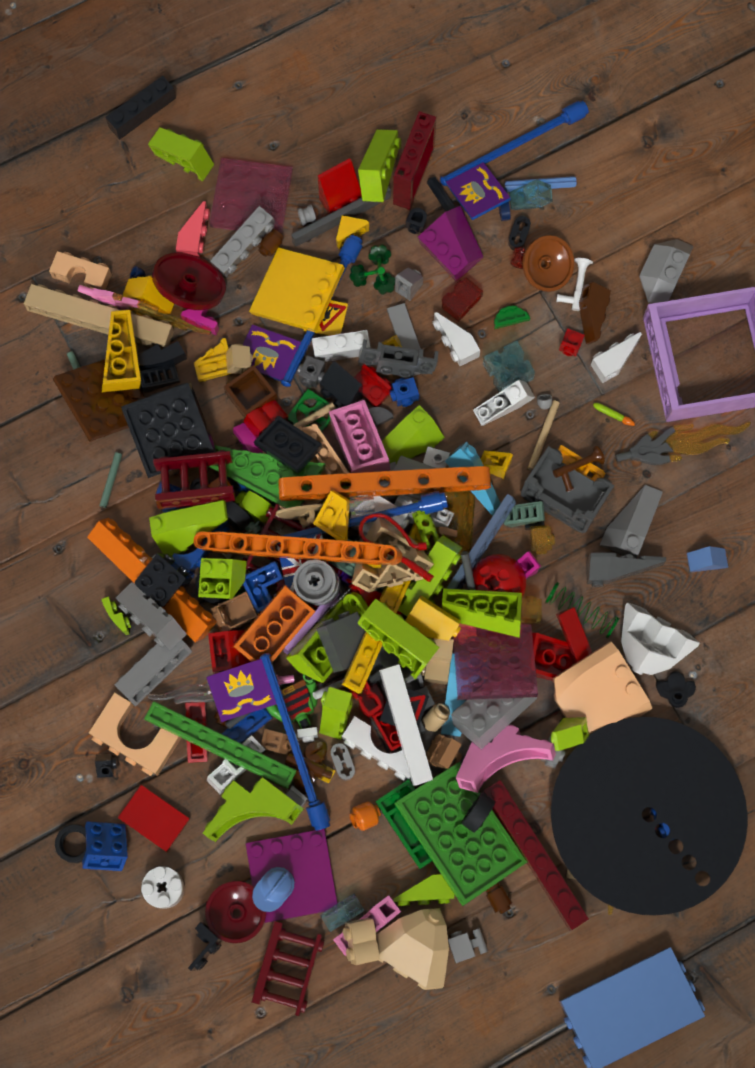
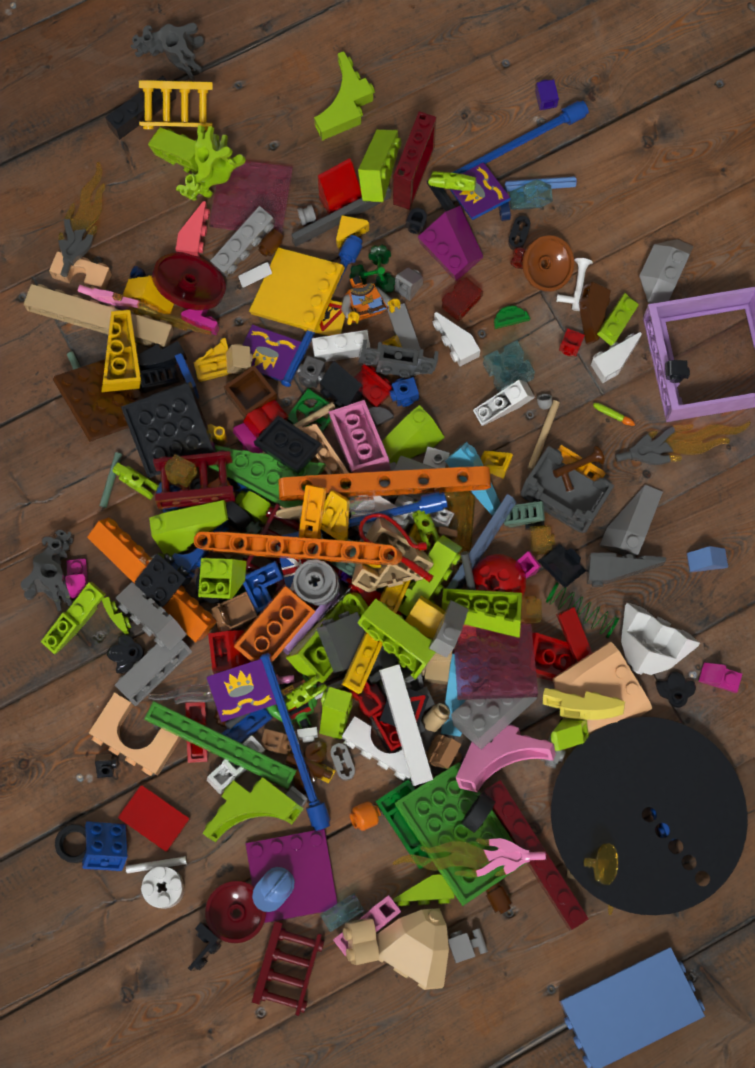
(47, 572): none -> dark grey animal
(74, 618): none -> lime slope
(75, 228): none -> piece
(76, 577): none -> dark pink slope
(123, 653): none -> black plate
(127, 474): none -> lime hinge
(160, 863): none -> white bar
(176, 44): none -> dark grey animal
(180, 471): none -> clear yellow brick
(184, 88): none -> yellow fence
(185, 372): none -> blue tile
(213, 164): none -> lime animal
(218, 434): none -> yellow piece
(255, 274): none -> white sticker
(304, 693): none -> lime hinge
(312, 511): none -> light orange plate
(345, 109): none -> lime arch
(365, 301): none -> torso
(449, 629): none -> light grey slope
(452, 181): none -> lime hinge
(473, 857): none -> piece
(546, 94): none -> dark purple brick
(563, 565): none -> black piece
(591, 707): none -> light yellow slope
(605, 864): none -> clear yellow shield
(617, 319): none -> lime plate
(677, 370): none -> black plate
(720, 677): none -> dark pink slope

